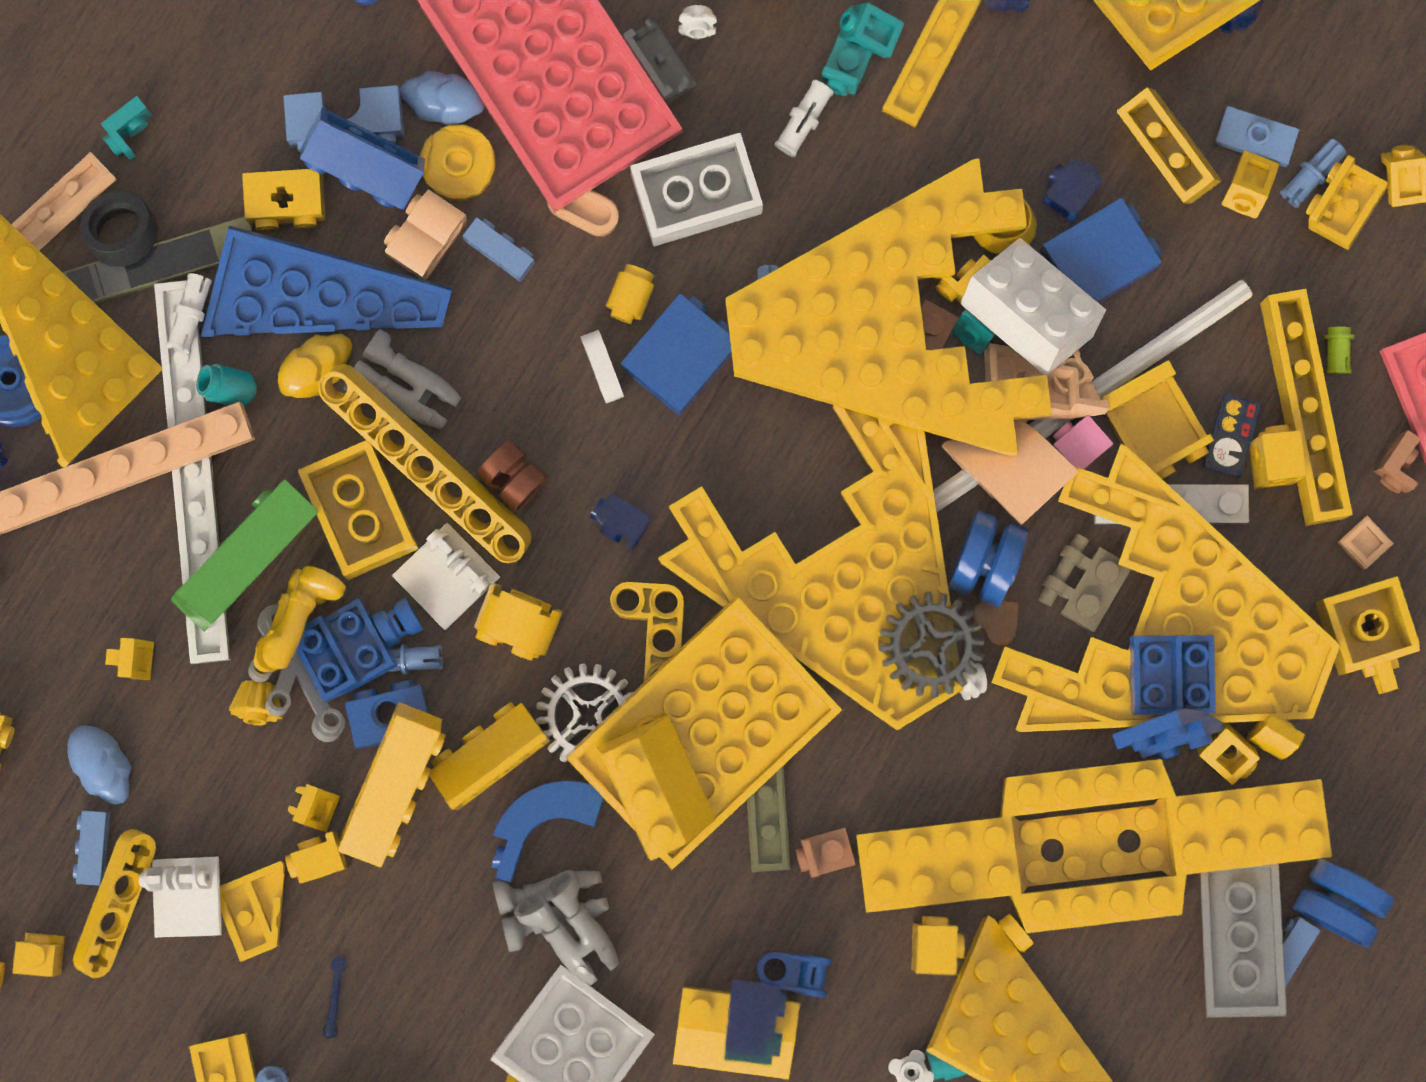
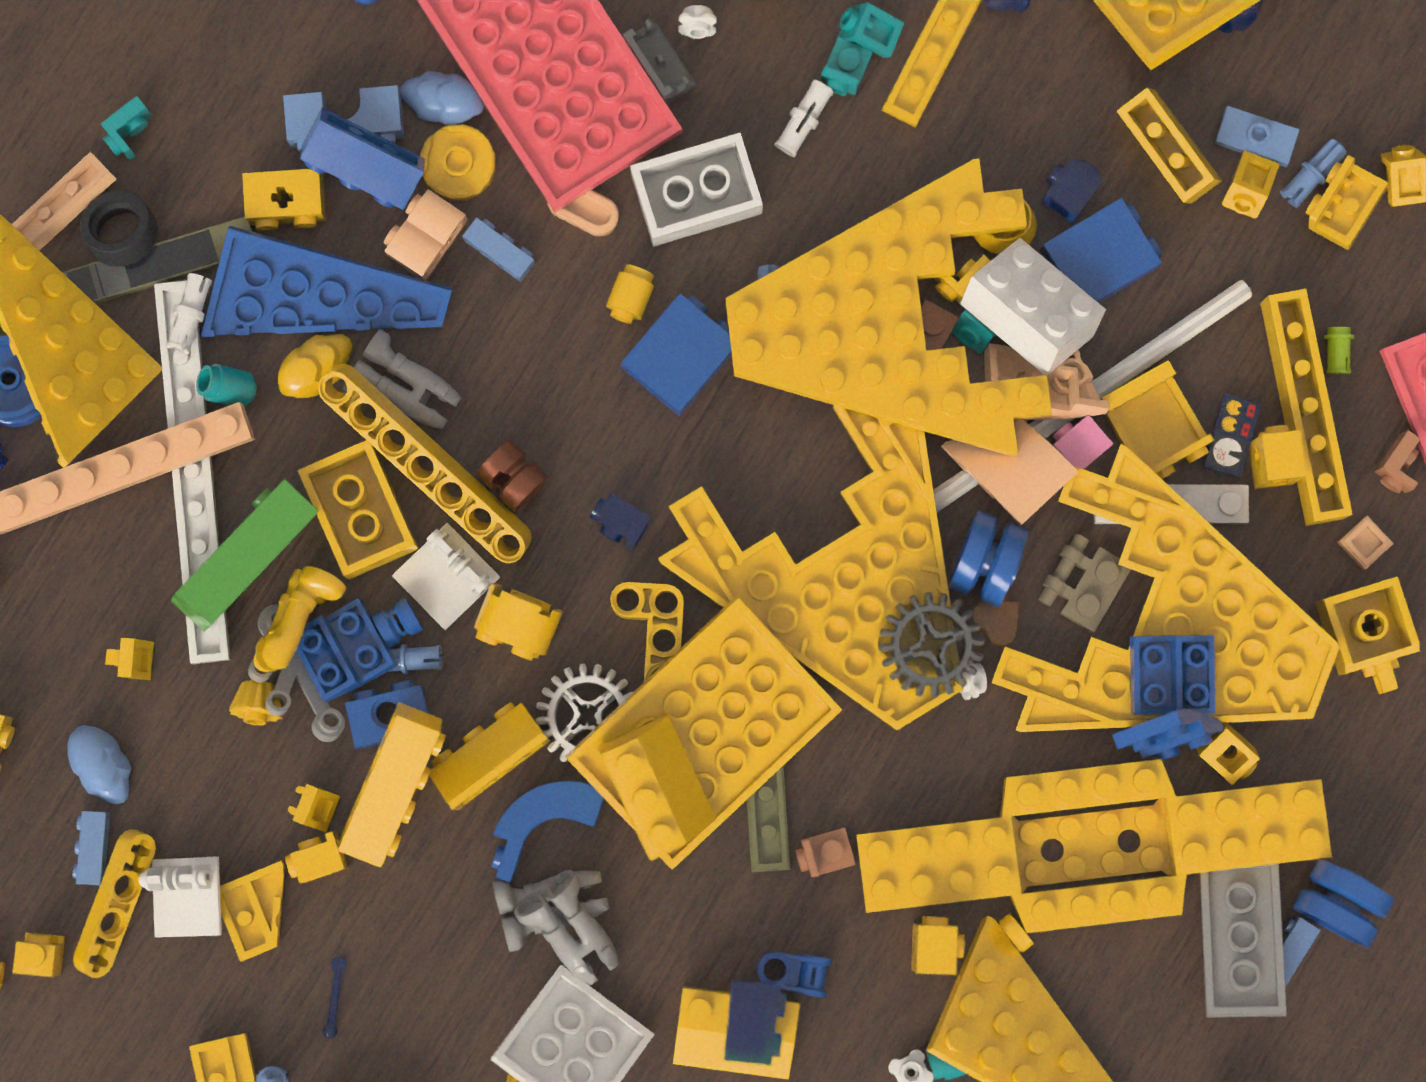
(602, 366): white beam -> none
(1276, 737): yellow slope -> none

